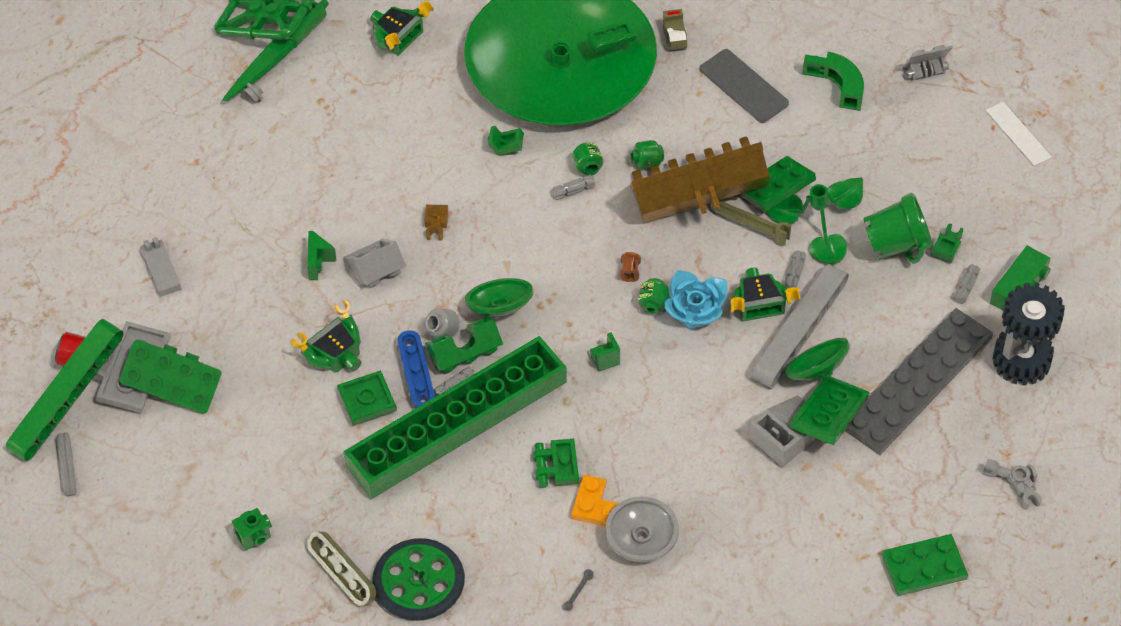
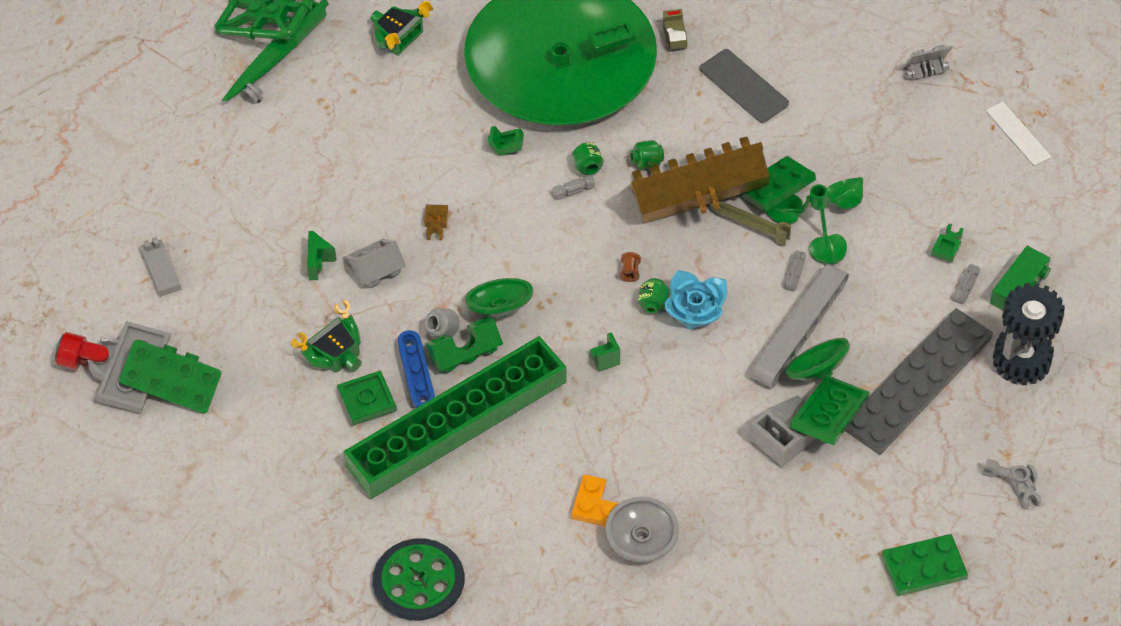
(64, 390): green beam -> none
(66, 464): light grey axle -> none
(252, 528): green brick -> none
(341, 568): plate -> none
(467, 372): light grey axle -> none
(564, 463): green plate -> none
(588, 575): dark grey hinge -> none
(761, 296): torso -> none
(842, 73): green arch -> none
(899, 230): green piece -> none

